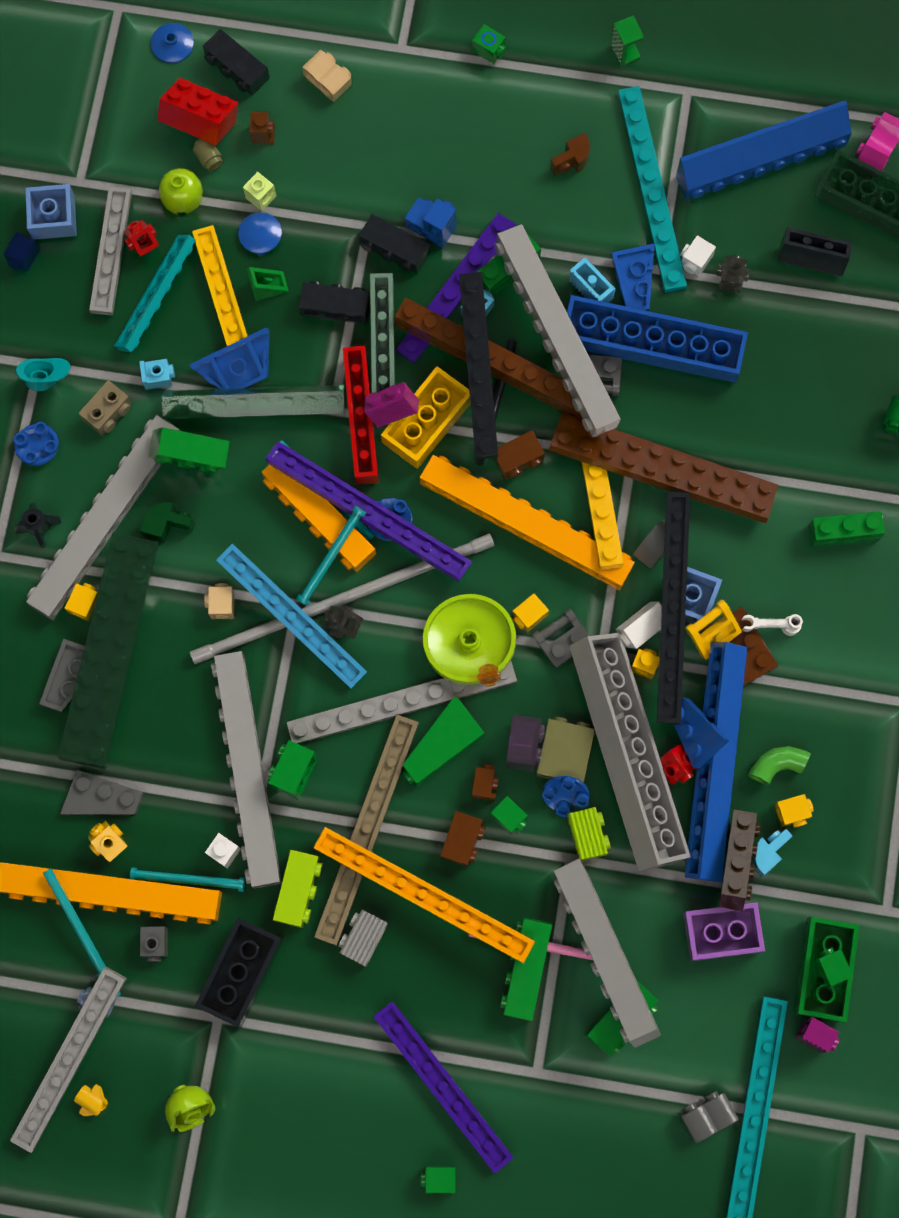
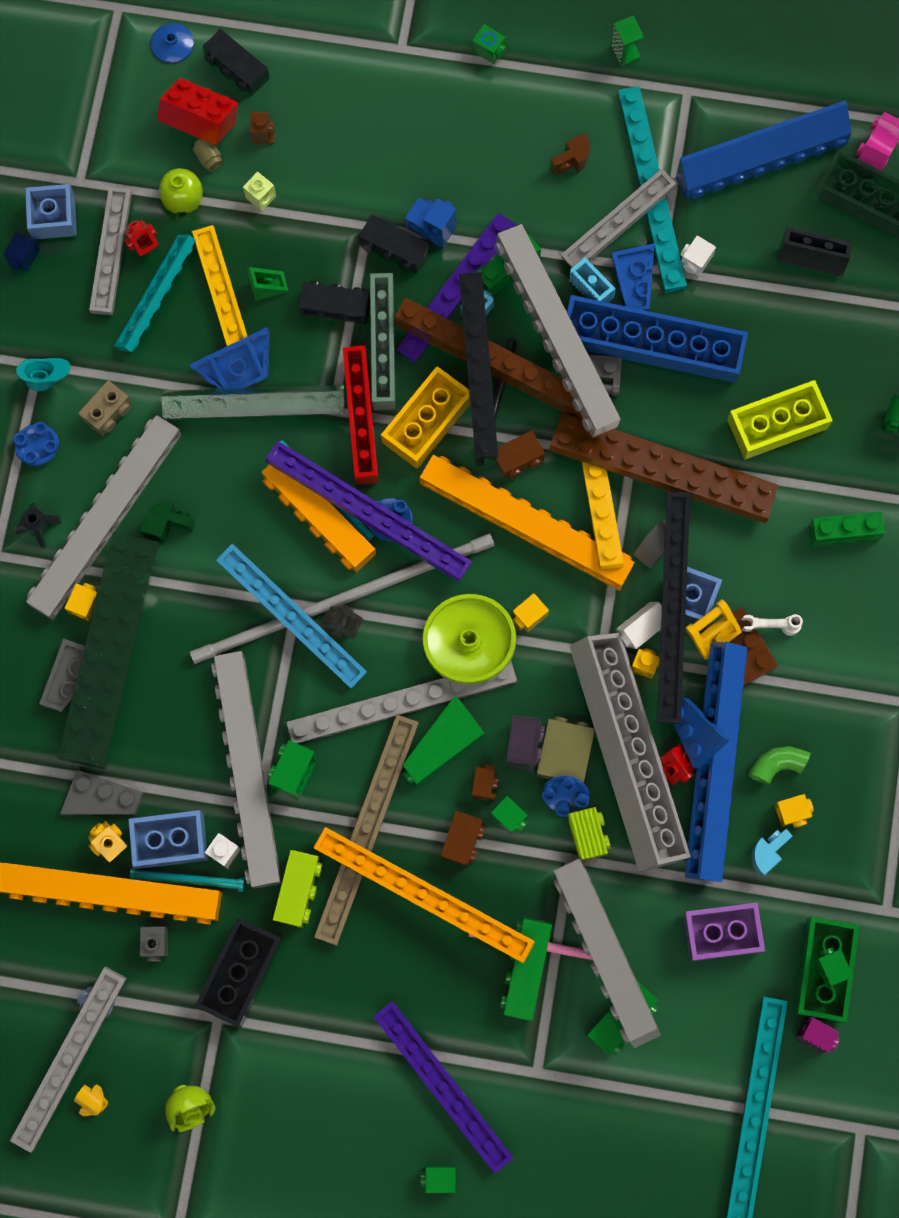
(75, 921): teal bar -> none
(162, 379): medium azure brick -> none
(168, 839): none -> medium blue brick
(188, 450): green brick -> none
(220, 601): tan brick -> none
(260, 233): blue dish -> none
(327, 75): tan brick -> none
(330, 556): teal bar -> none
(363, 937): light grey brick -> none
(391, 404): magenta brick -> none
(489, 669): clear orange plate -> none
(559, 651): dark grey plate -> none
(620, 219): none -> light grey plate
(708, 1117): dark grey brick -> none
(732, 273): clear smoke brick -> none
(738, 860): dark brown brick -> none
(779, 419): none -> neon yellow brick

